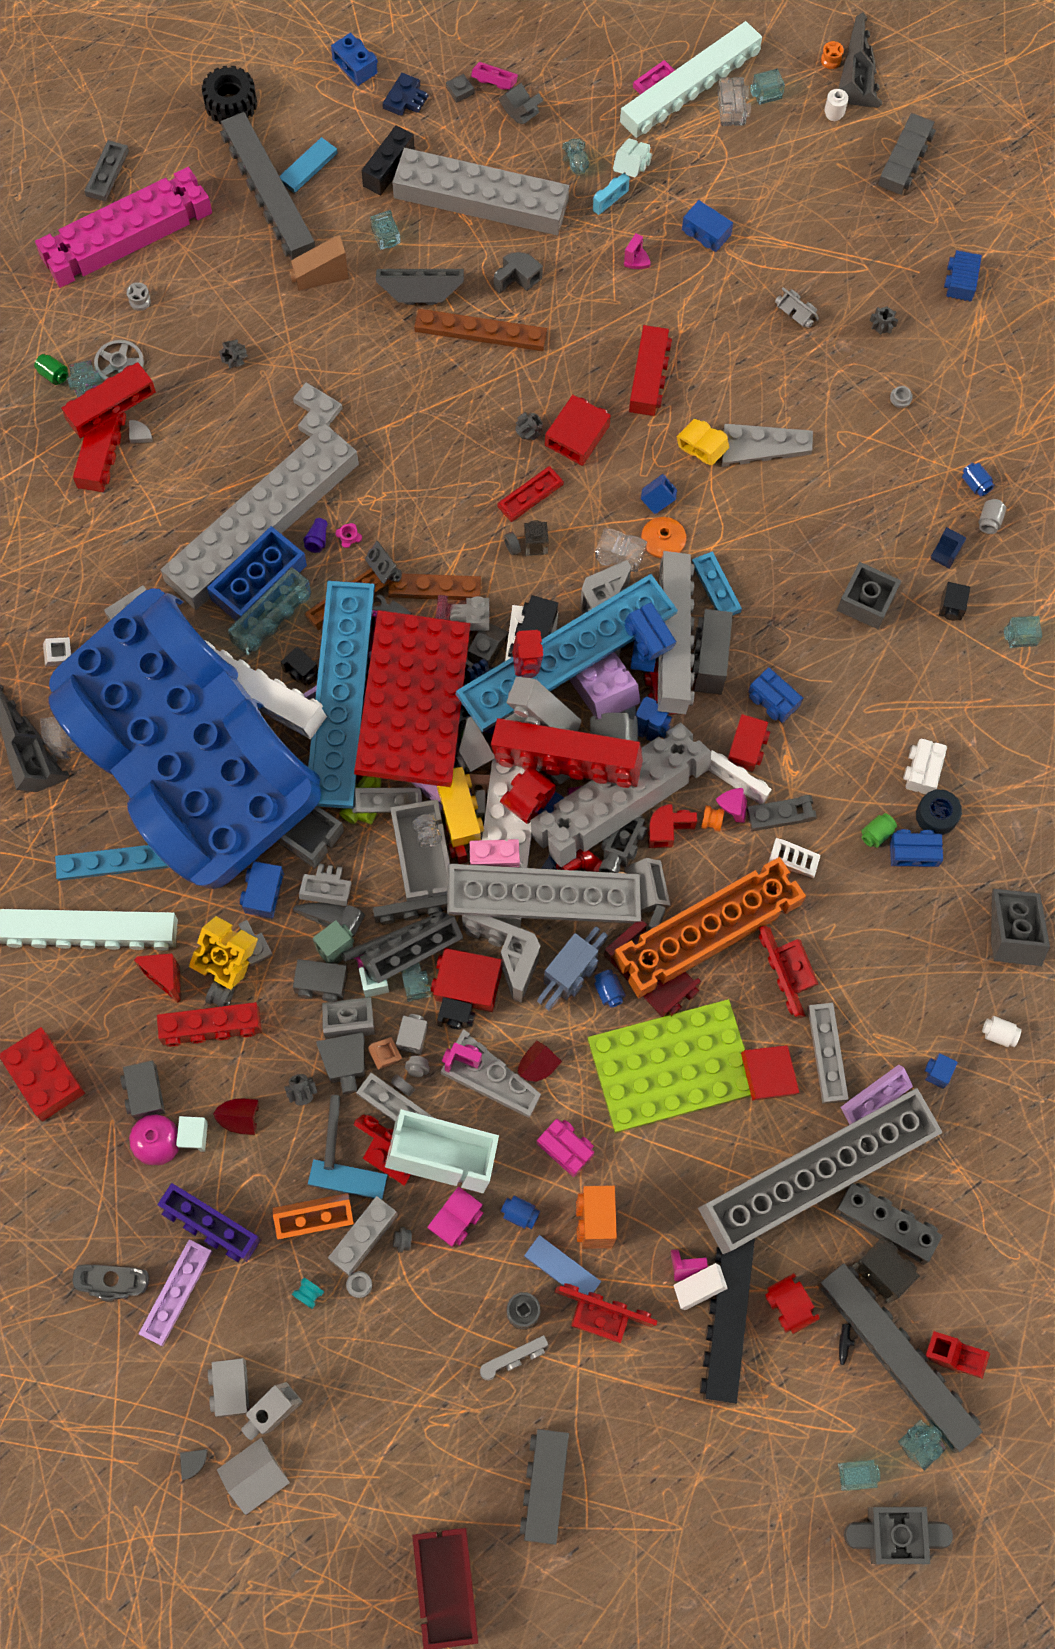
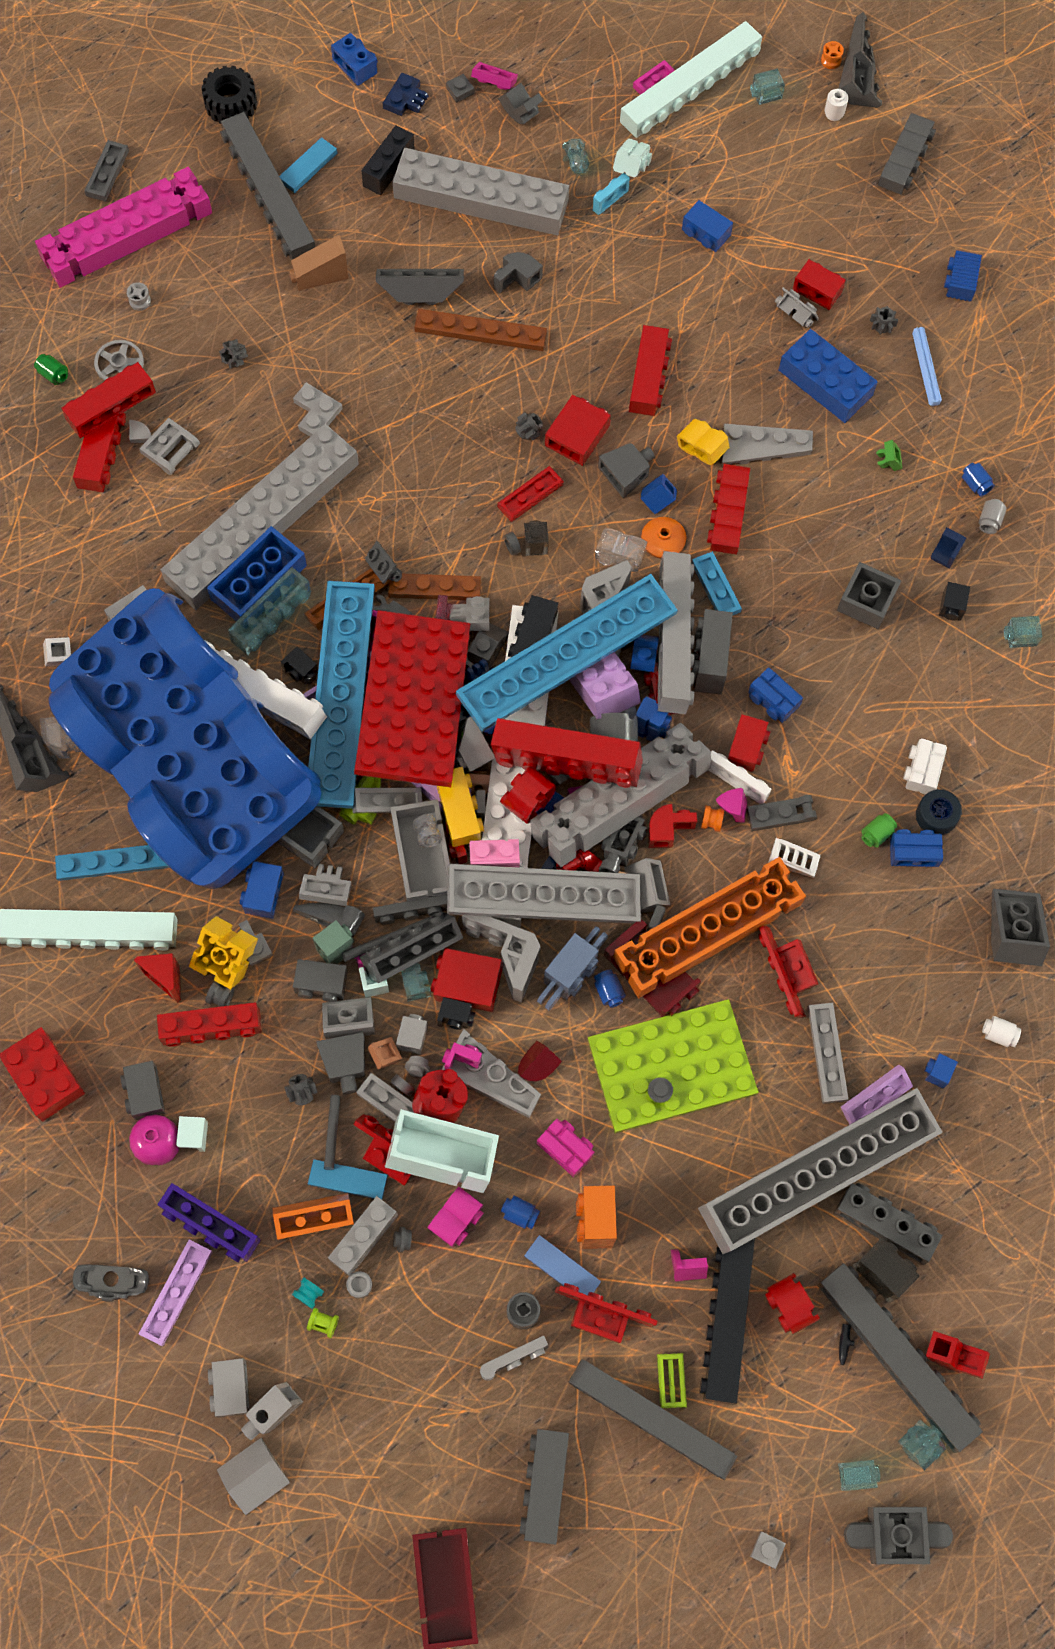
(83, 377): clear light blue brick -> none
(164, 441): none -> light grey plate
(192, 1462): dark grey tile -> none
(238, 1115): dark red brick -> none
(316, 536): dark purple cone -> none
(322, 1322): none -> lime bush
(344, 531): dark pink plate -> none
(385, 230): clear light blue brick -> none
(440, 1095): none -> red brick
(527, 653): red brick -> none
(540, 706): light grey brick -> none
(626, 467): none -> dark grey torso
(635, 255): dark pink tile -> none
(649, 631): blue brick -> none
(653, 1419): none -> dark grey beam
(660, 1090): none -> dark grey plate
(672, 1404): none -> lime tile
(700, 1286): white tile -> none
(729, 509): none -> red brick
(732, 101): clear brick -> none
(767, 1550): none -> light grey plate
(770, 1072): red tile -> none
(819, 284): none -> red brick
(827, 375): none -> blue brick
(892, 456): none -> bright green tile
(901, 397): light grey plate -> none
(926, 366): none -> light blue axle

